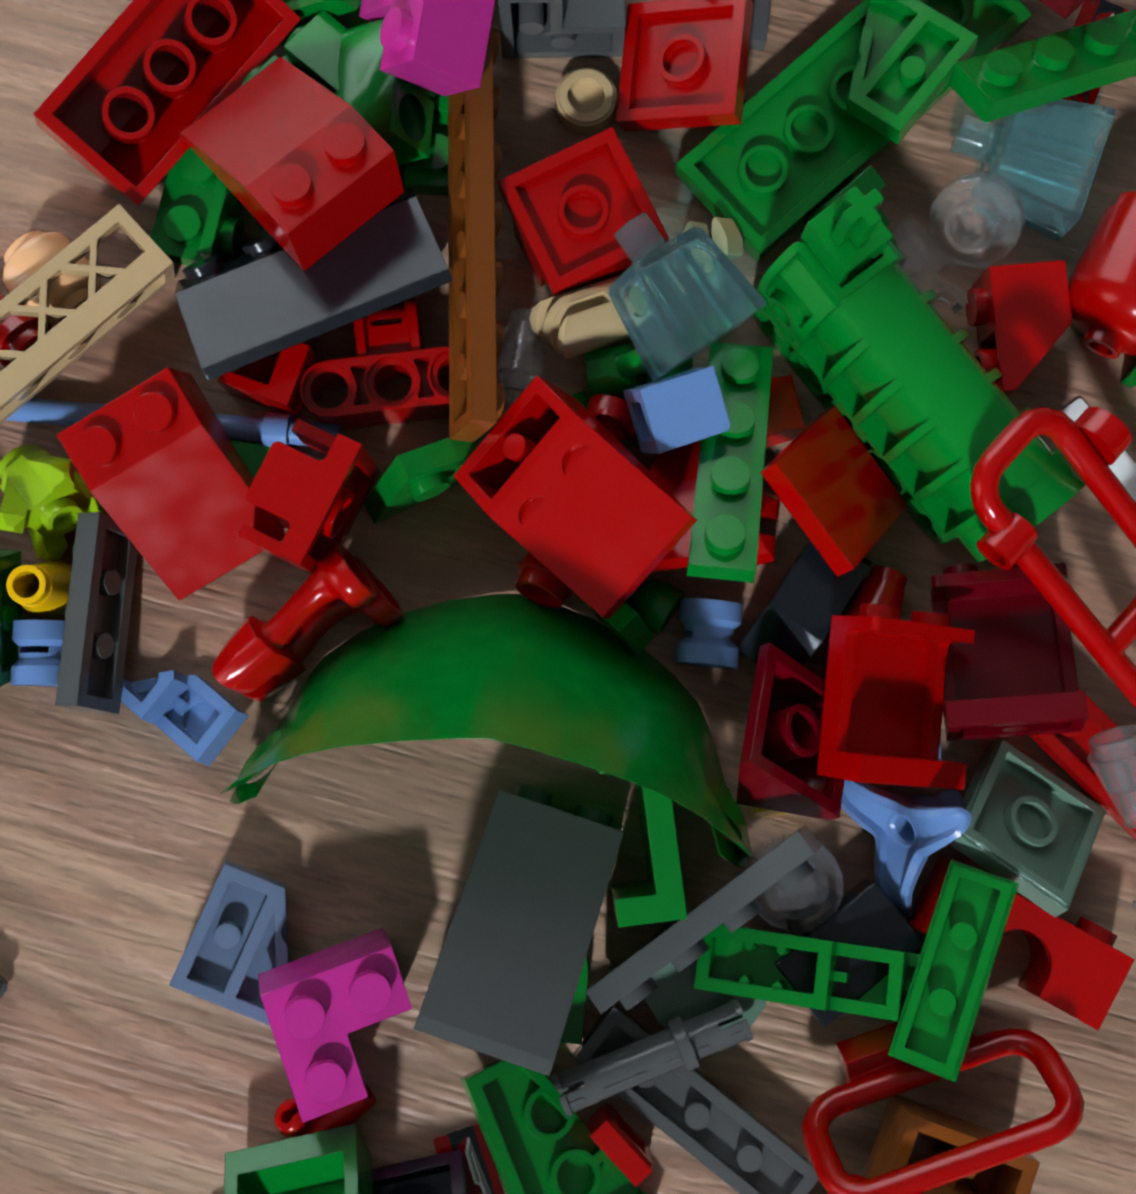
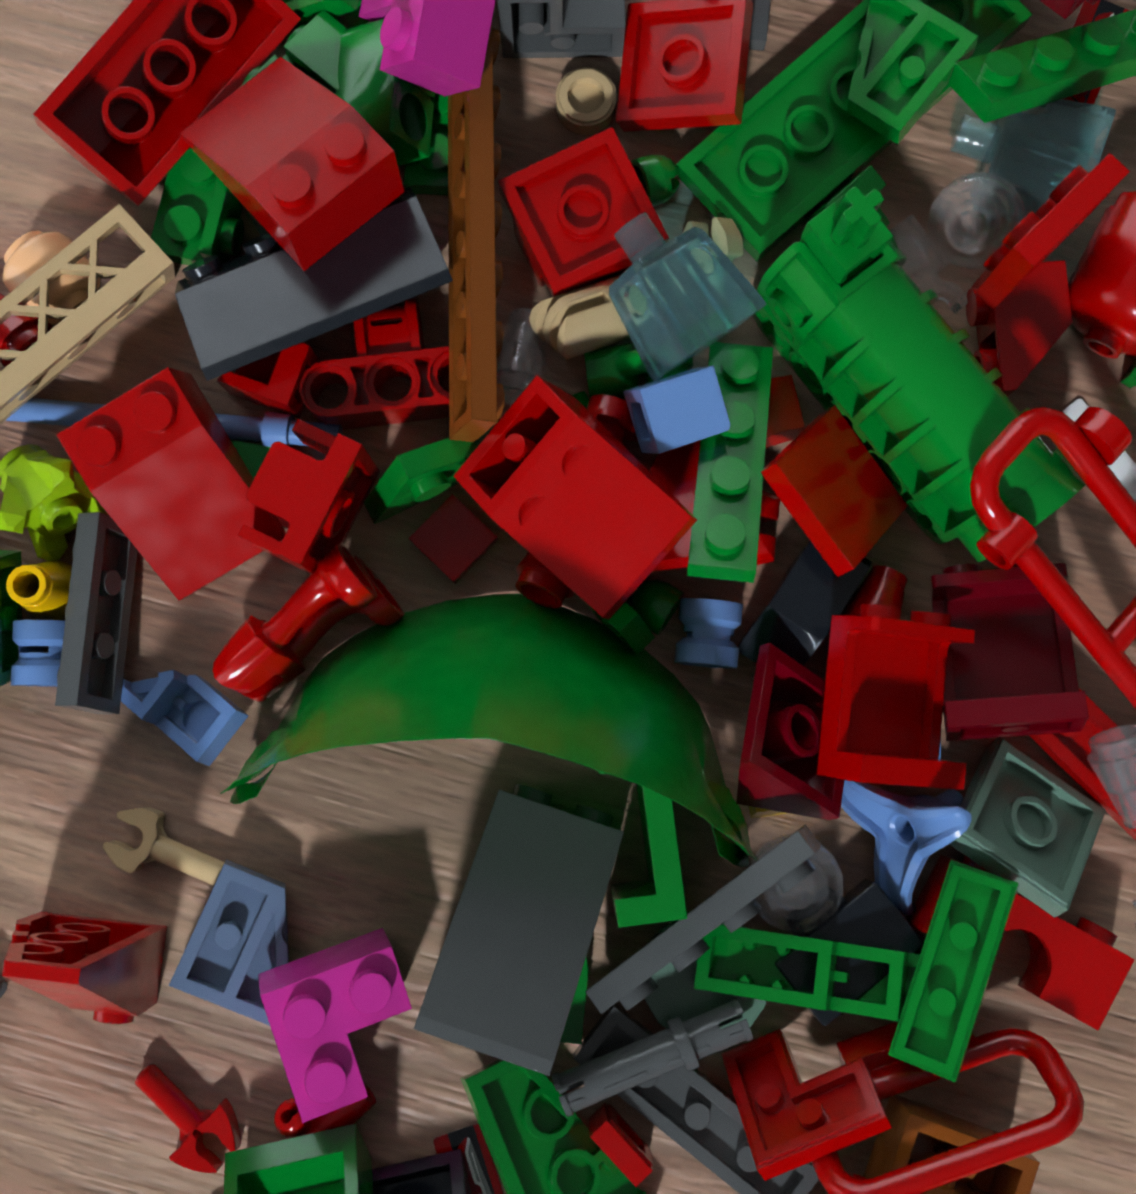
(89, 963): none -> red wedge
(160, 848): none -> tan bar
(191, 1121): none -> red bar
(453, 538): none -> red tile
(657, 177): none -> green hinge
(795, 1120): none -> red tile
(1048, 227): none -> red plate

